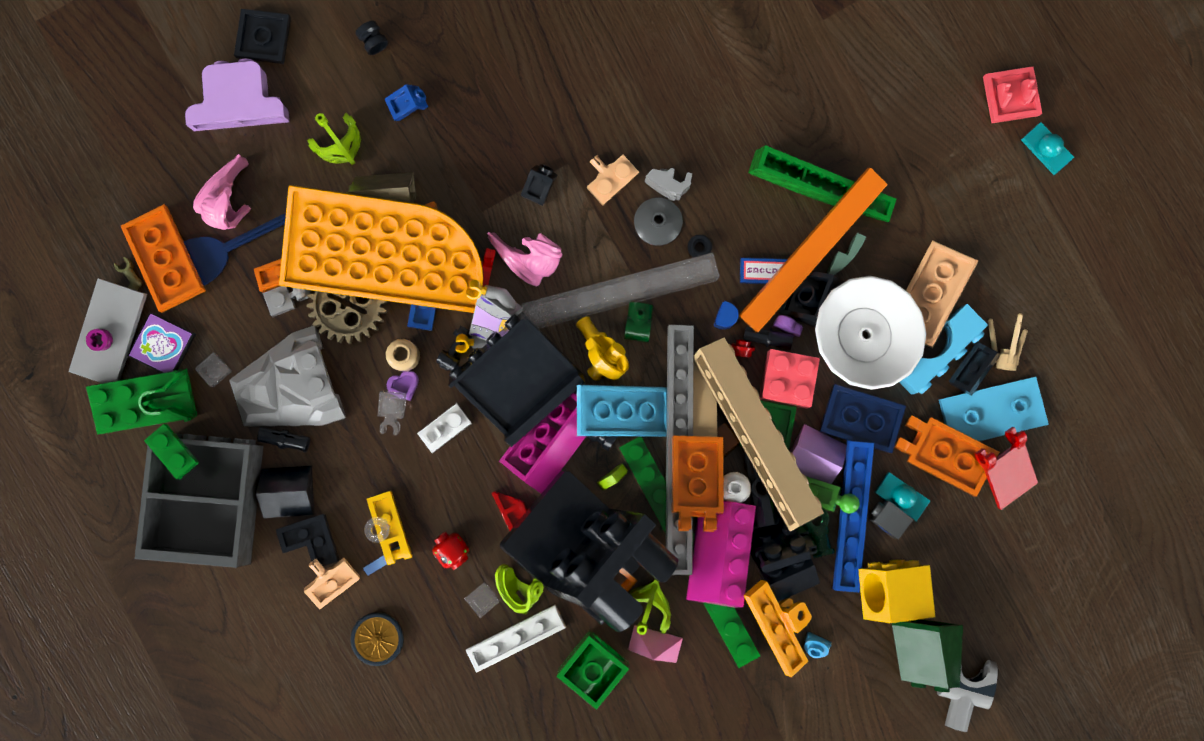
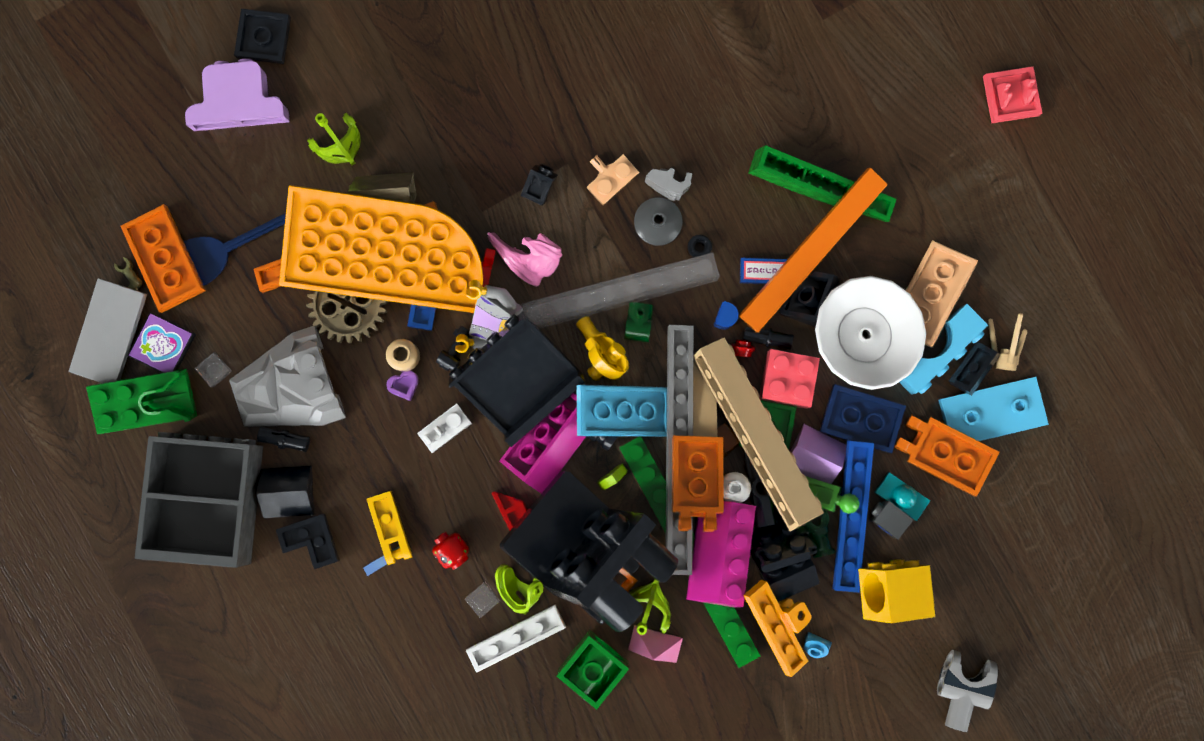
(106, 338): magenta bush -> none
(171, 451): green plate -> none
(214, 197): bright pink hair -> none
(281, 300): light grey plate -> none
(330, 581): light nougat plate -> none
(372, 38): black wheel -> none
(377, 639): pearl gold wheel -> none
(385, 529): clear plate -> none
(391, 407): clear plate -> none
(406, 101): blue bracket -> none
(787, 325): medium lavender tile -> none
(841, 260): sand green slope -> none
(929, 653): slope -> none
(1011, 471): flag -> none
(1047, 148): teal tile -> none

